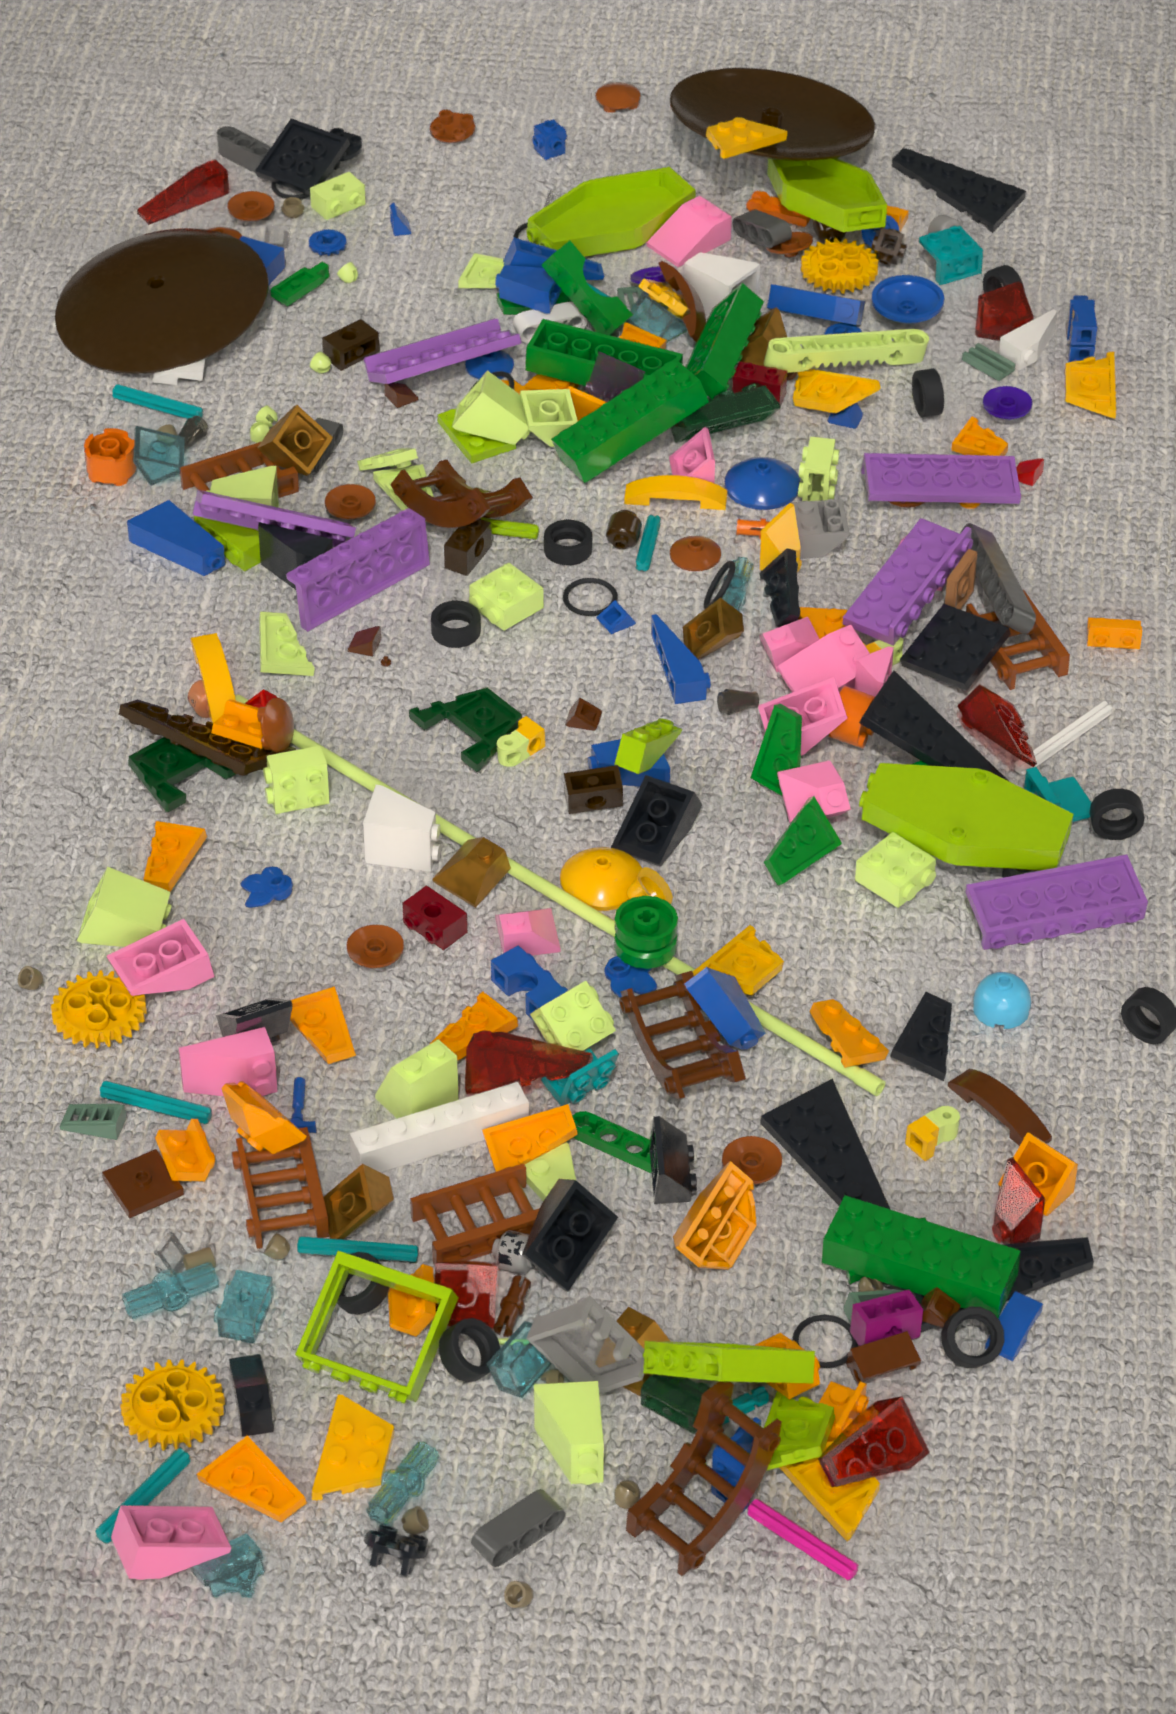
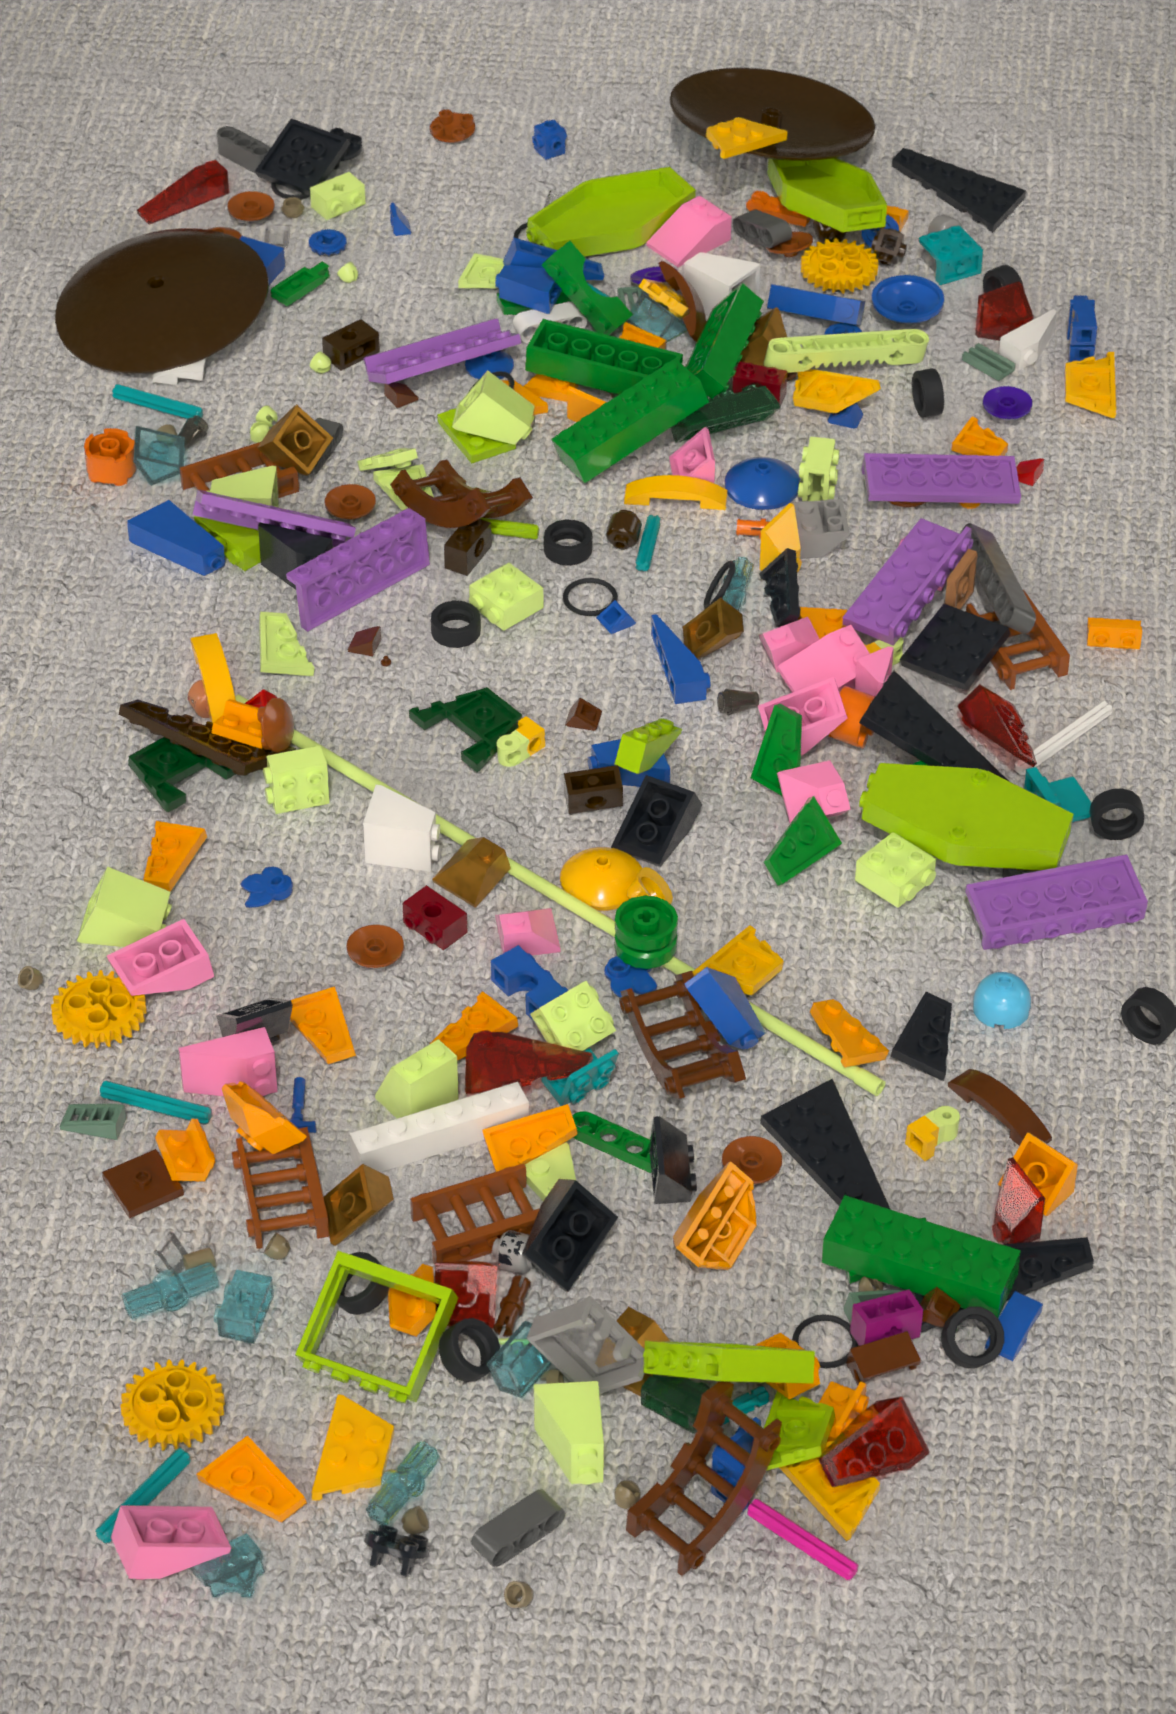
(251, 1395): black slope -> none
(379, 1250): teal axle -> none
(548, 412): yellowish green slope -> none
(611, 377): hinge -> none
(618, 96): dark orange dish -> none
(695, 553): dark orange dish -> none

